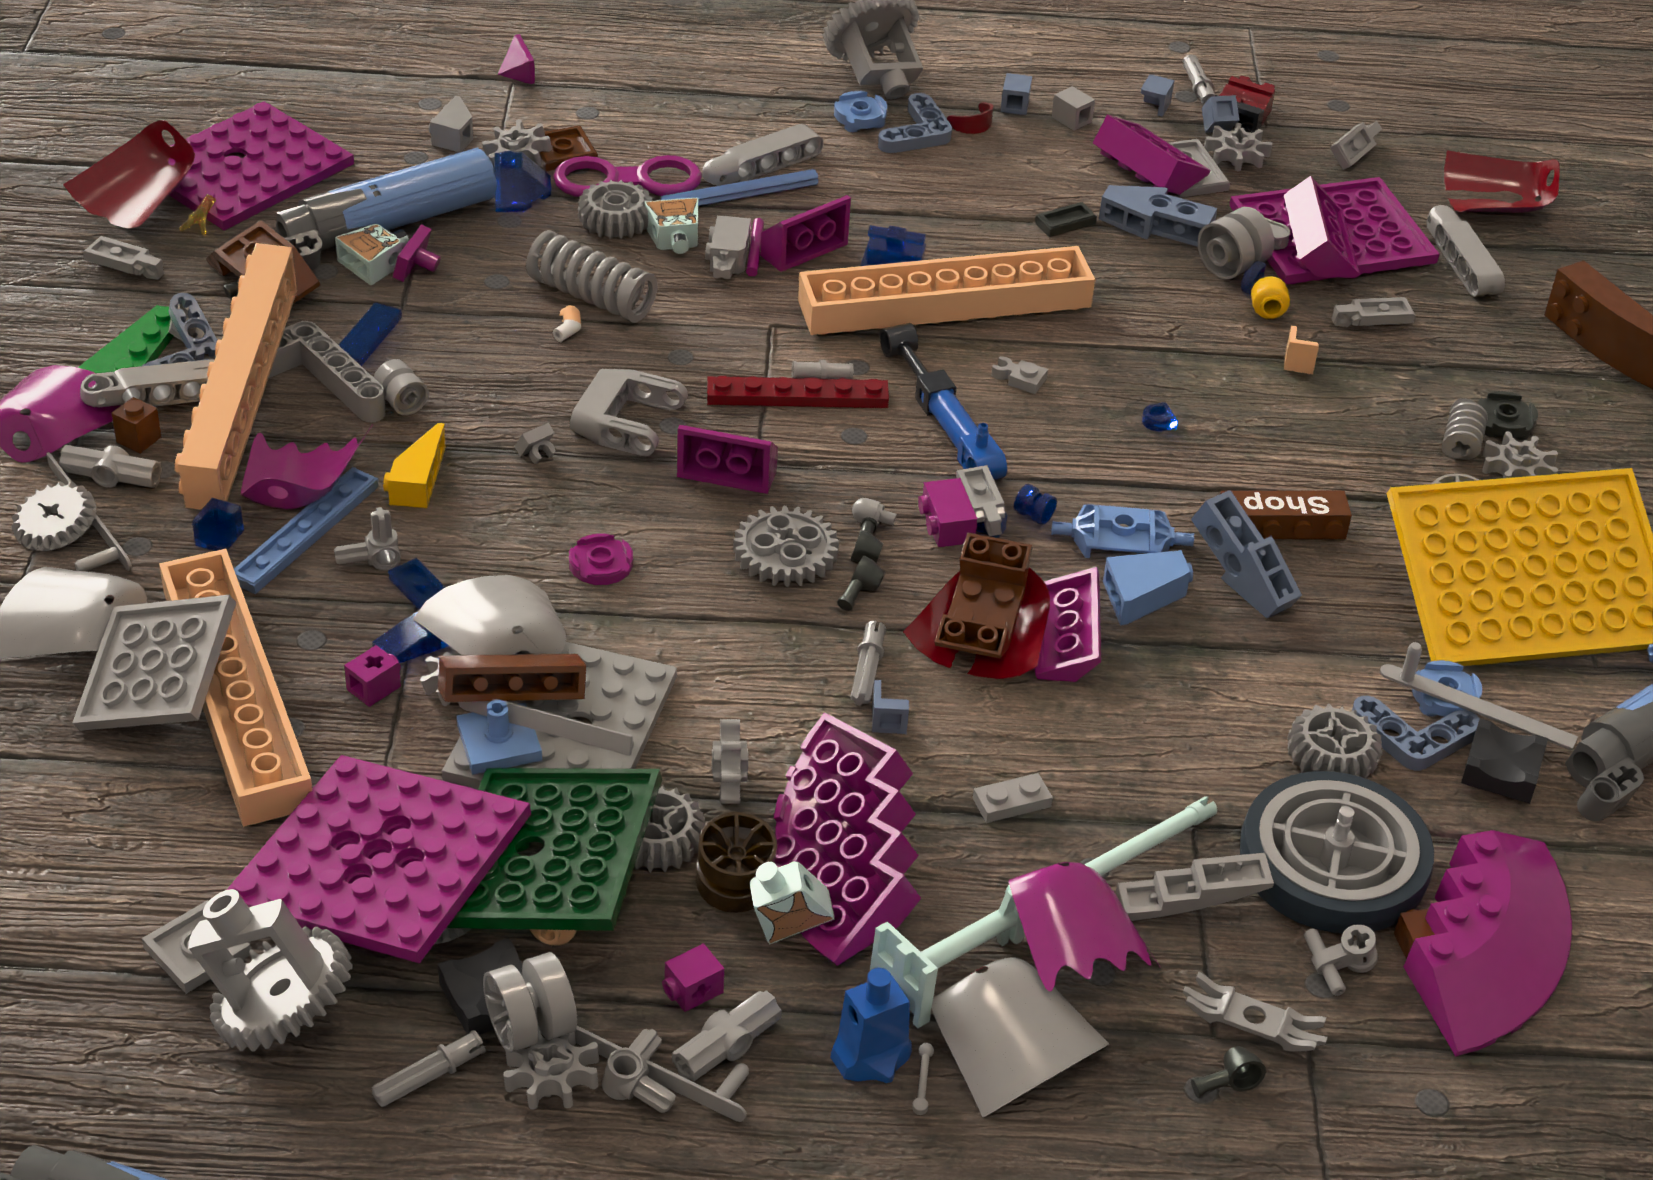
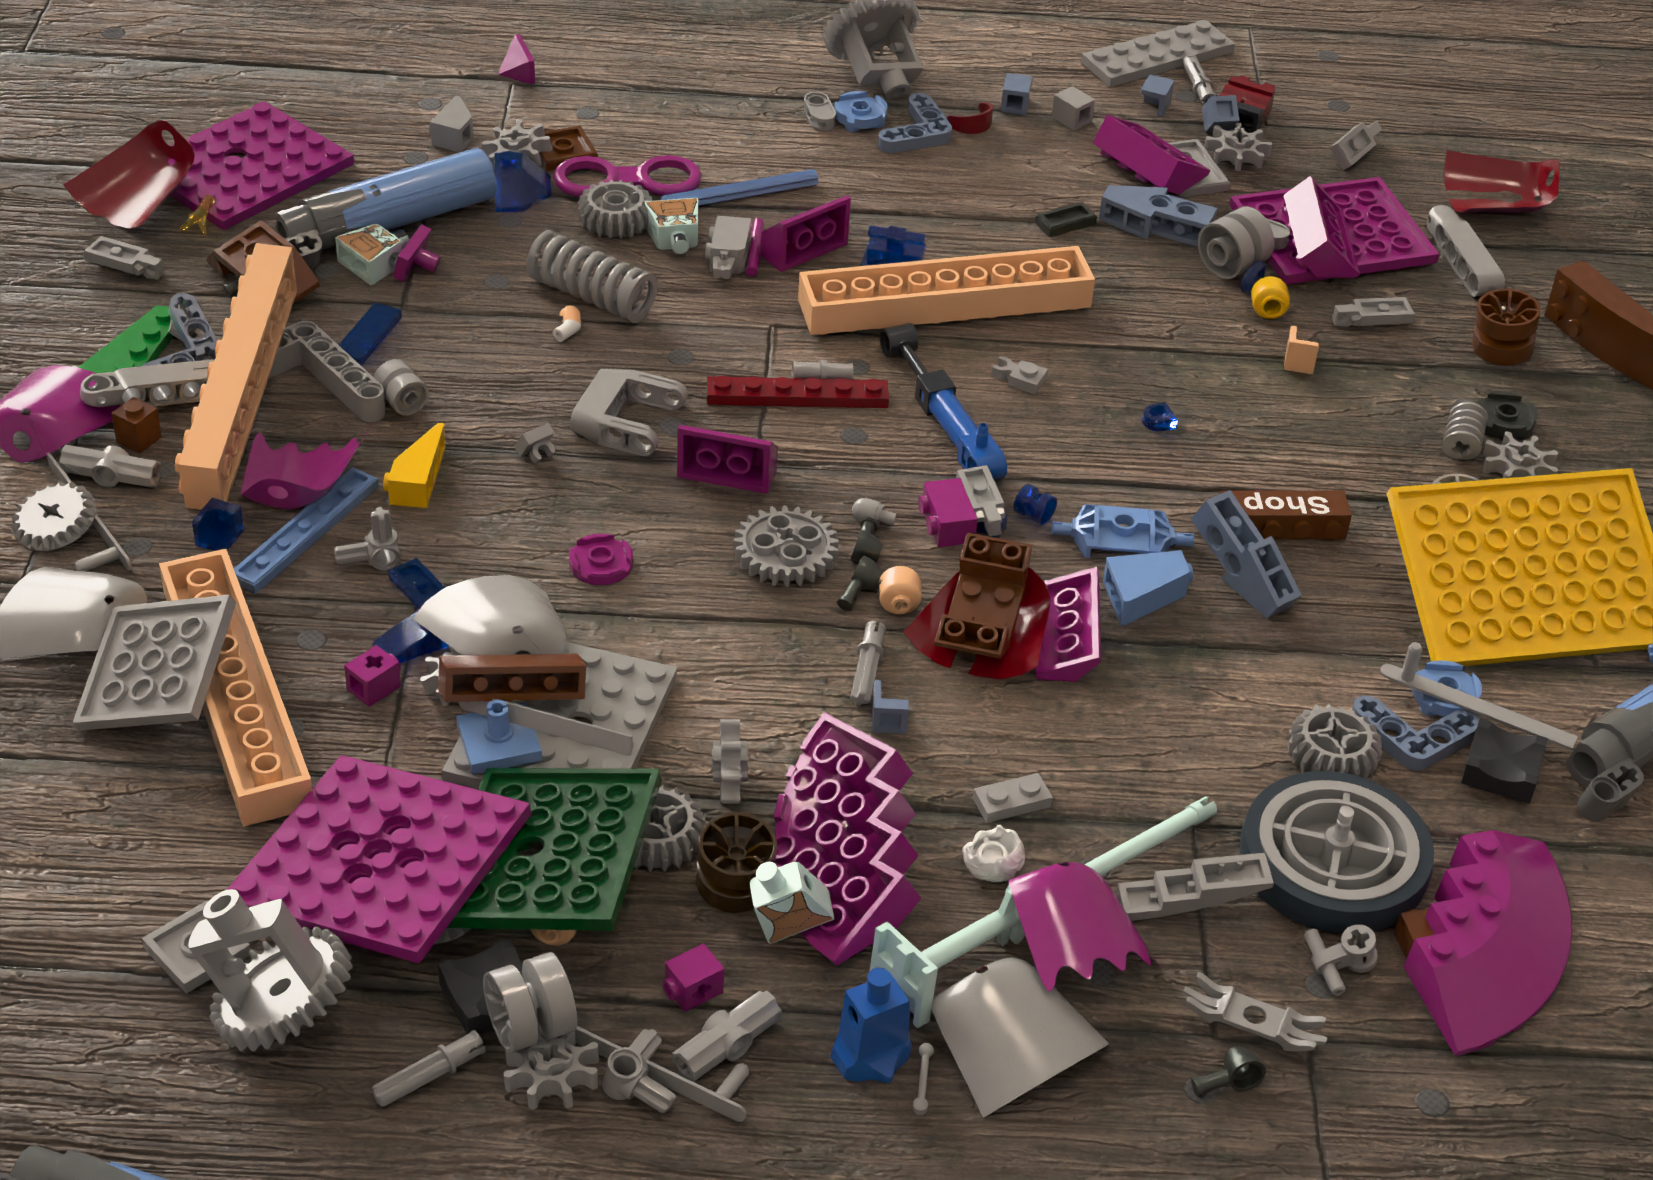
(763, 155): light grey piece -> none
(819, 111): none -> light grey piece
(900, 588): none -> light nougat head
(994, 854): none -> white hair
(1156, 52): none -> light grey plate
(1506, 326): none -> reddish brown wheel

